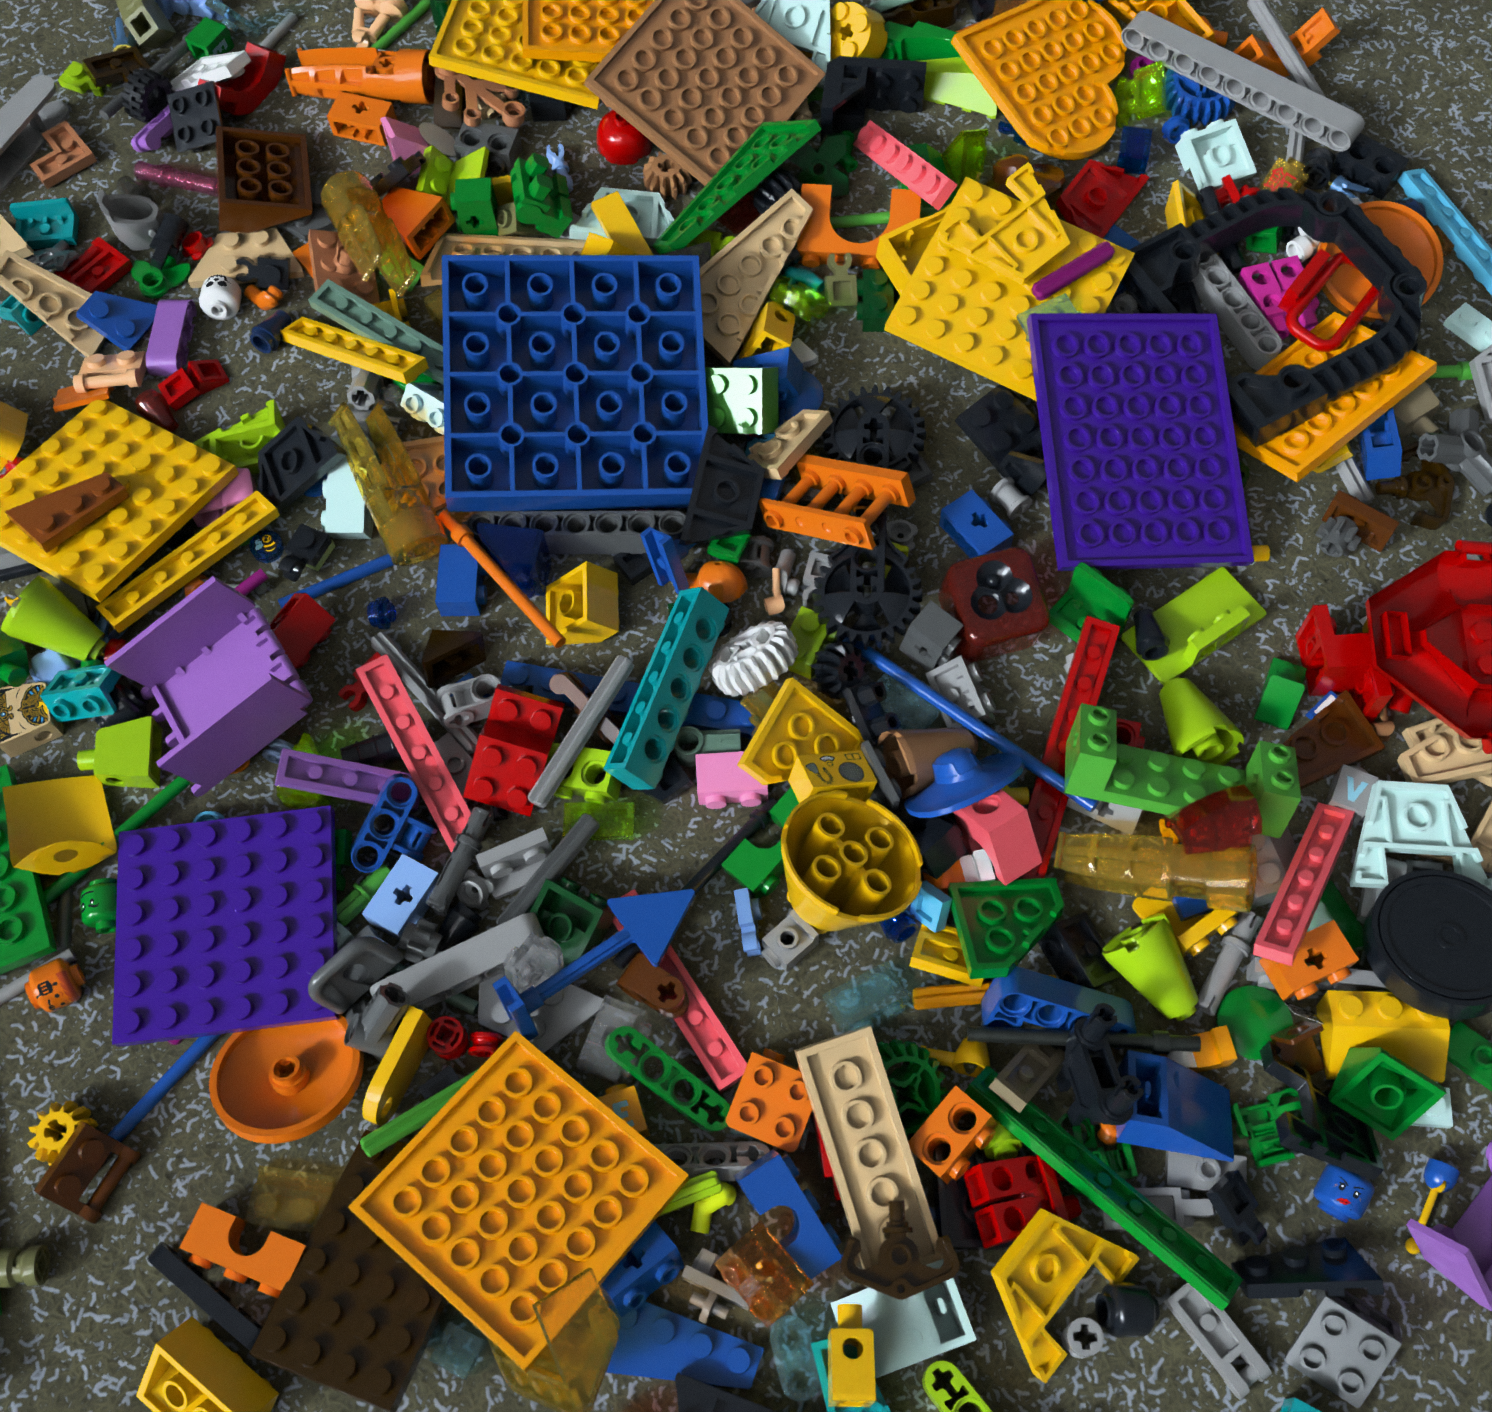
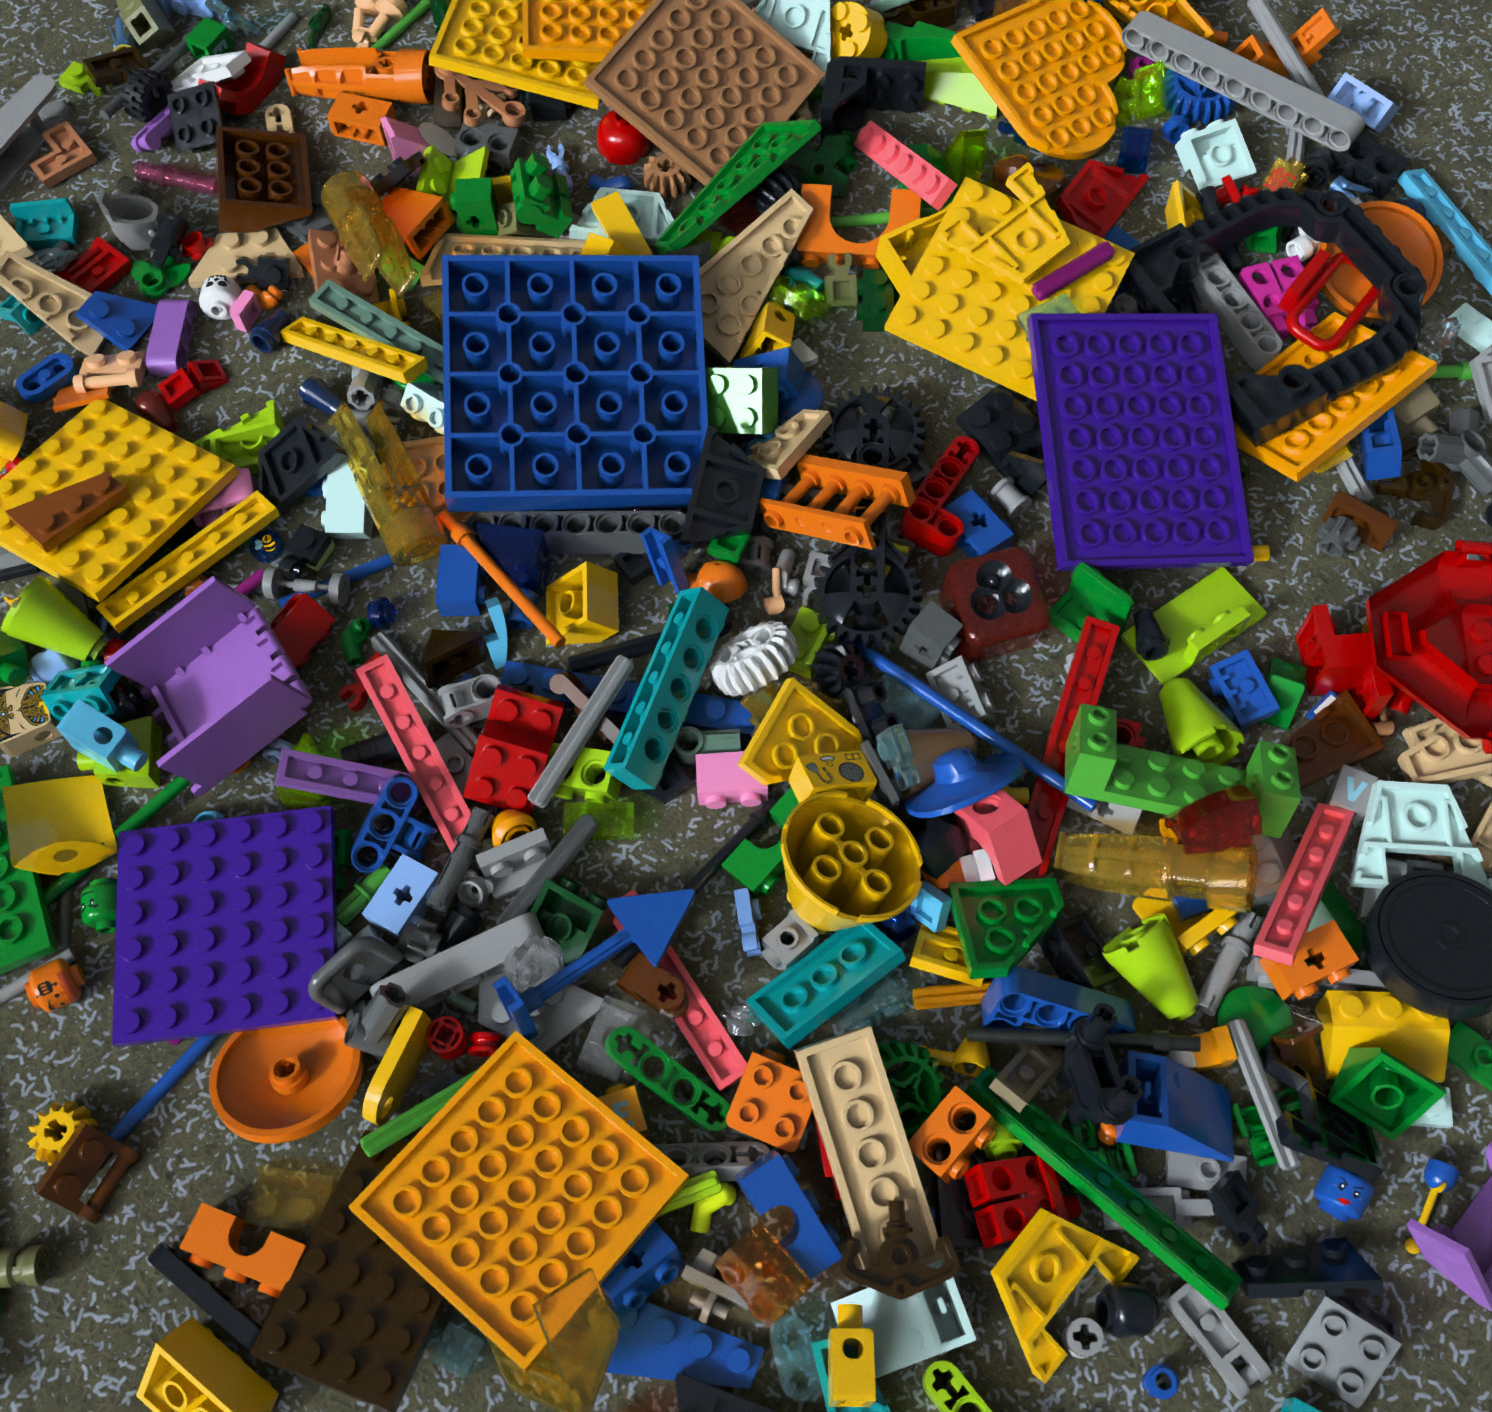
(45, 378): none -> blue plate
(101, 738): none -> medium azure torso
(245, 311): none -> bright pink plate
(274, 583): none -> light grey wheel
(287, 123): none -> tan beam
(318, 25): none -> dark green piece
(319, 395): none -> dark blue cone
(353, 638): none -> green arm
(497, 642): none -> medium azure slope
(510, 825): none -> light orange cone
(516, 618): none -> blue bush
(606, 655): none -> black axle
(617, 182): none -> blue arm
(740, 1020): none -> clear plate
(824, 982): none -> teal plate
(897, 752): none -> clear light blue plate
(925, 519): none -> red beam
(1170, 1381): none -> blue pin
(1242, 690): none -> blue bracket
(1261, 1091): none -> light grey axle
(1371, 105): none -> light blue brick
(1438, 336): none -> clear plate

